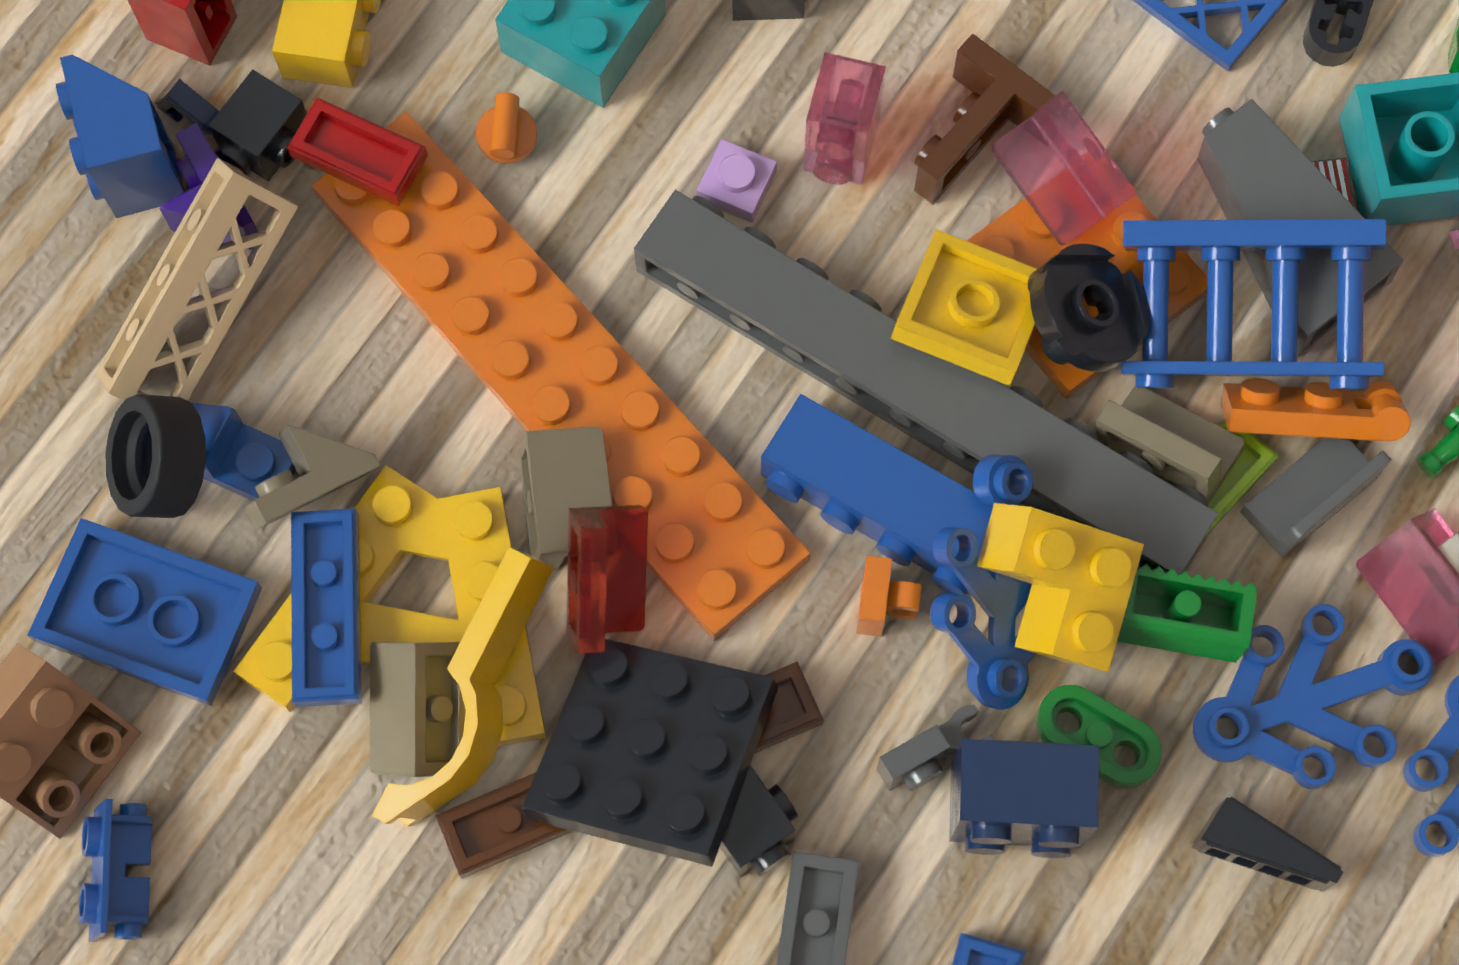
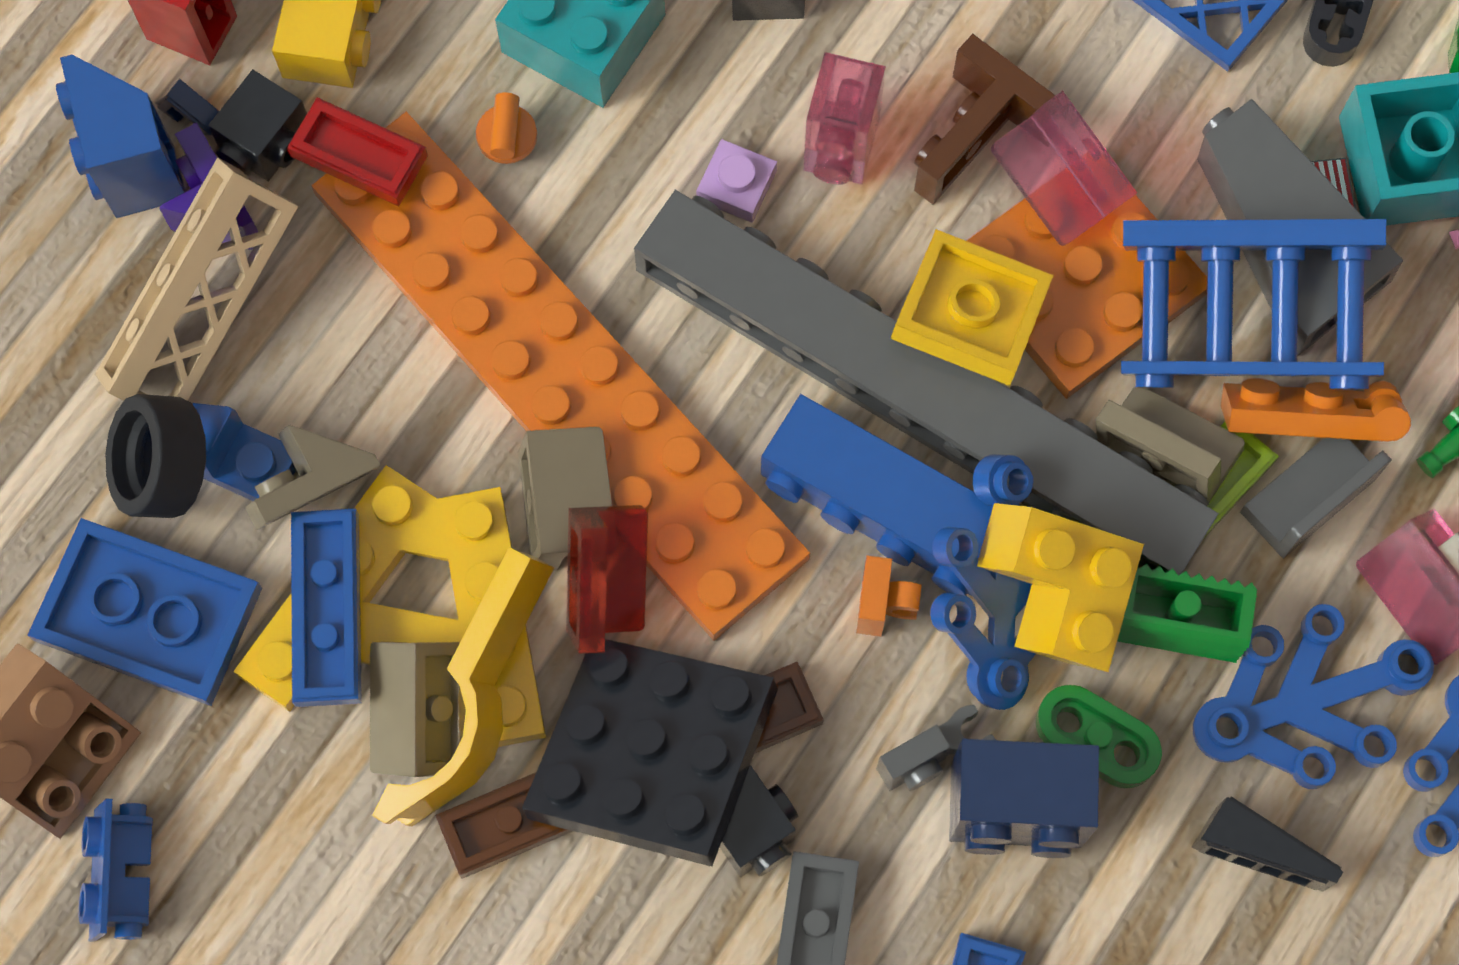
(1066, 326): black plate -> none

